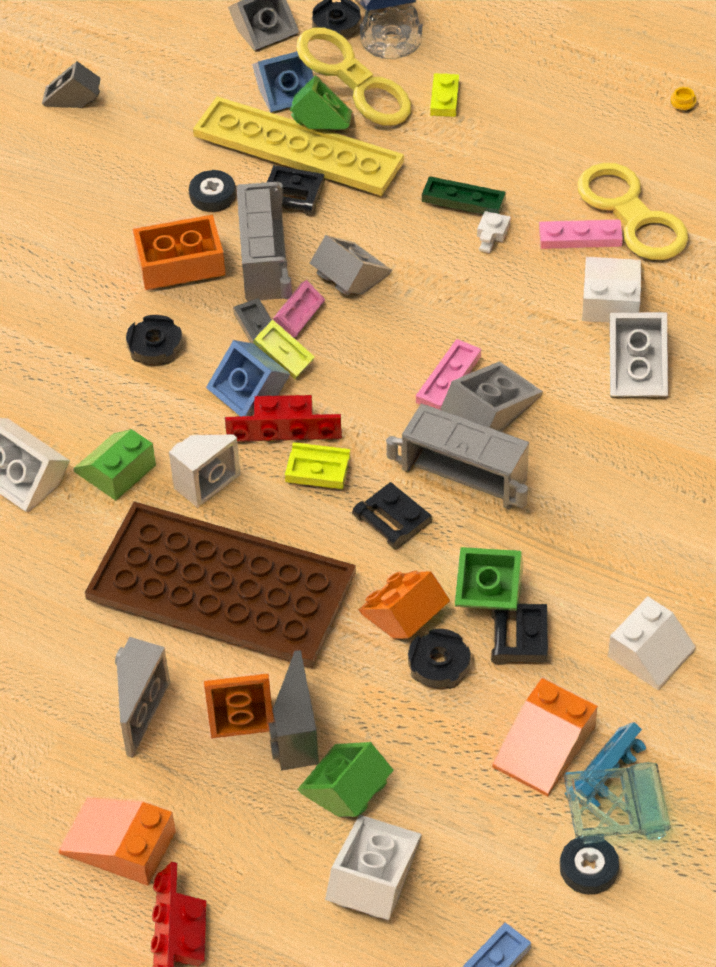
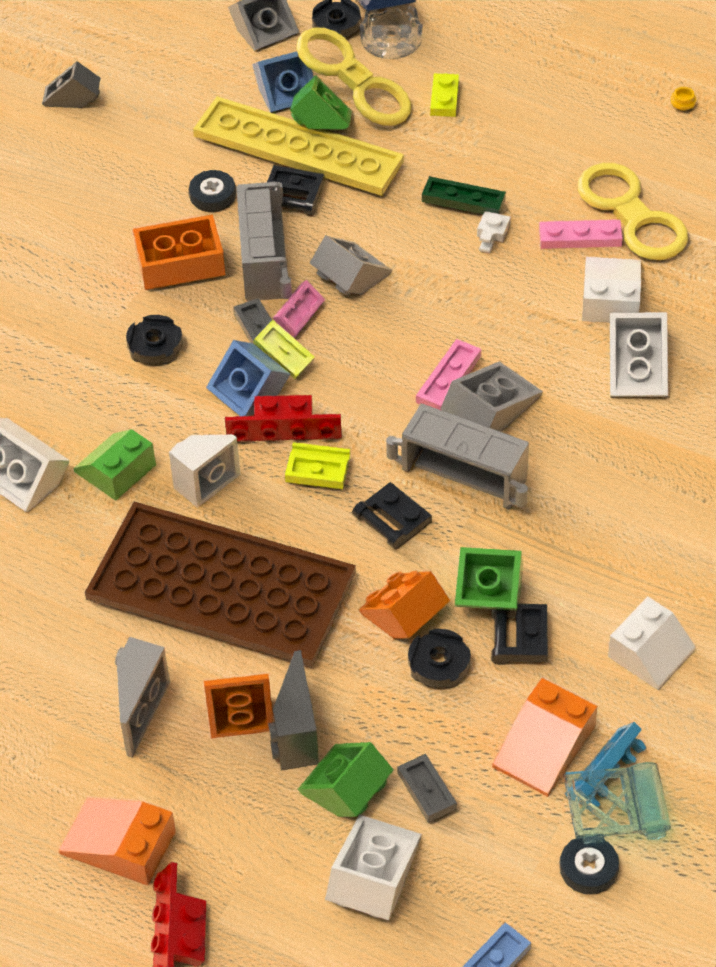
(427, 788): none -> dark grey plate

